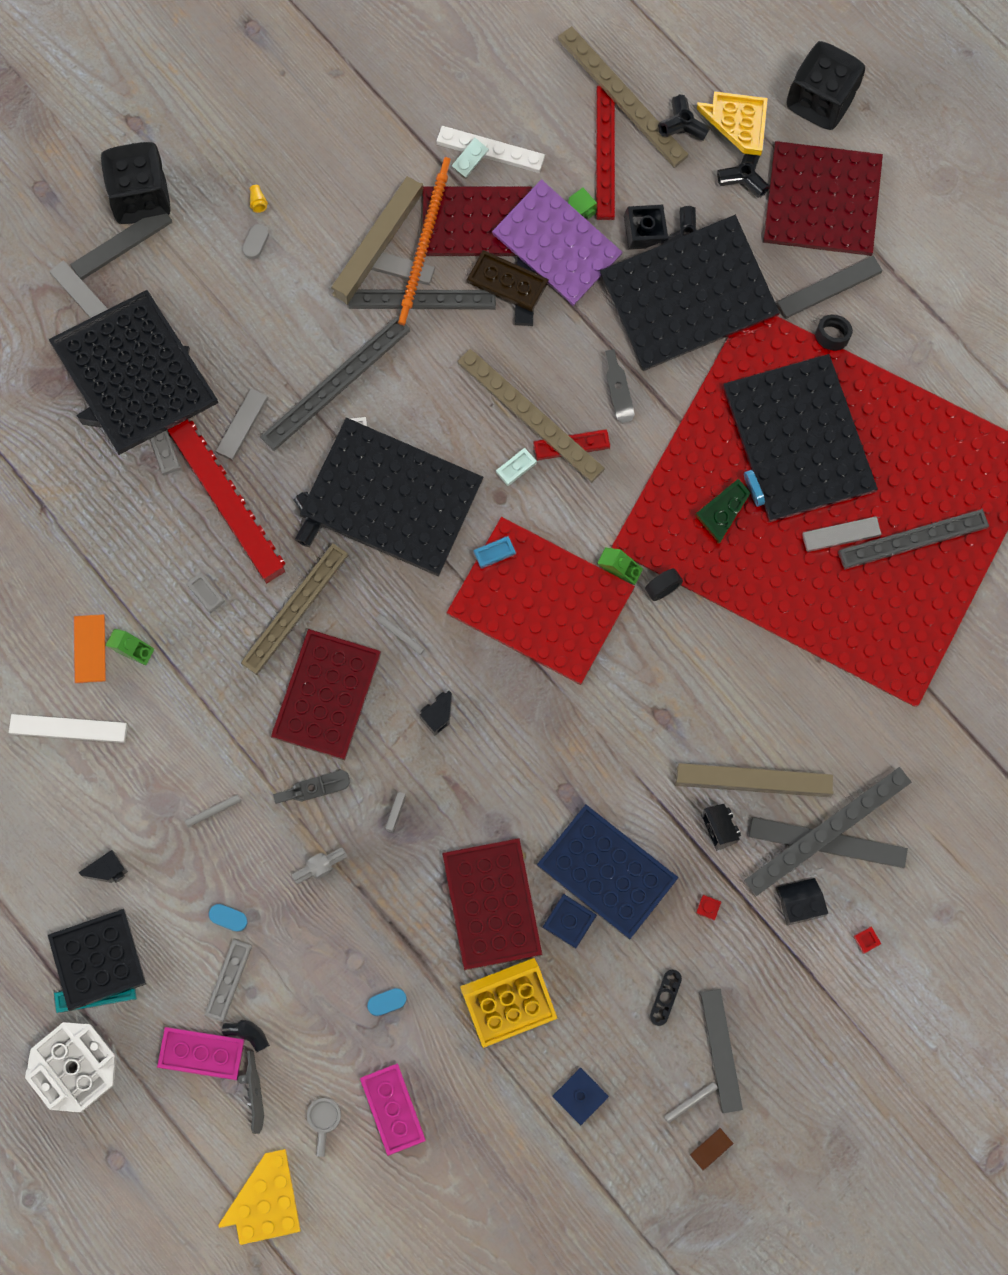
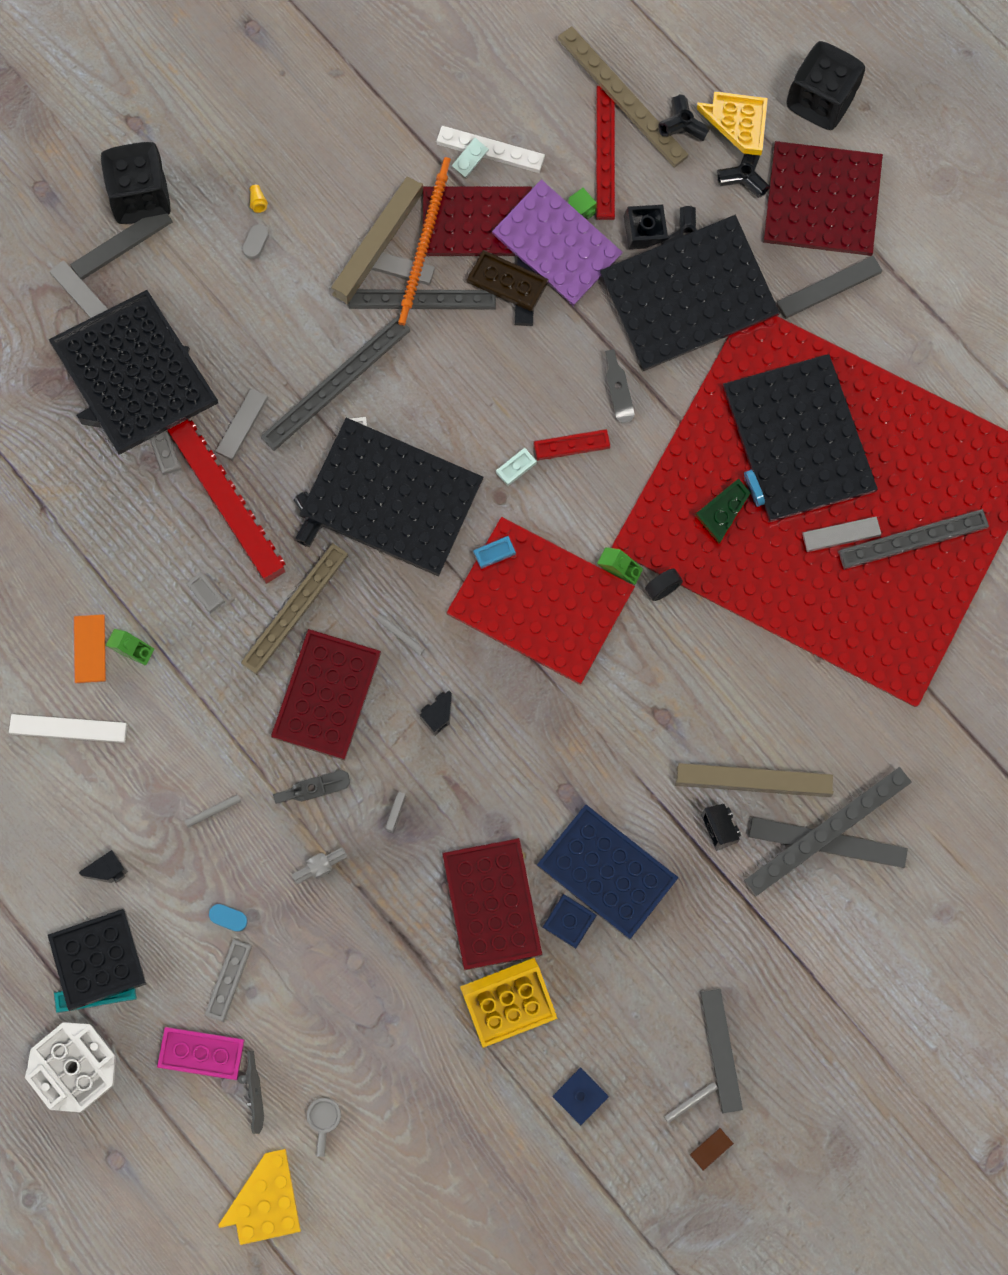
(248, 1031): black arm -> none
(387, 1002): dark azure tile -> none
(392, 1109): dark pink plate -> none
(531, 415): dark tan plate -> none
(675, 985): black beam -> none
(708, 907): red plate -> none
(802, 901): black slope -> none
(829, 342): black tyre -> none
(867, 940): red plate -> none

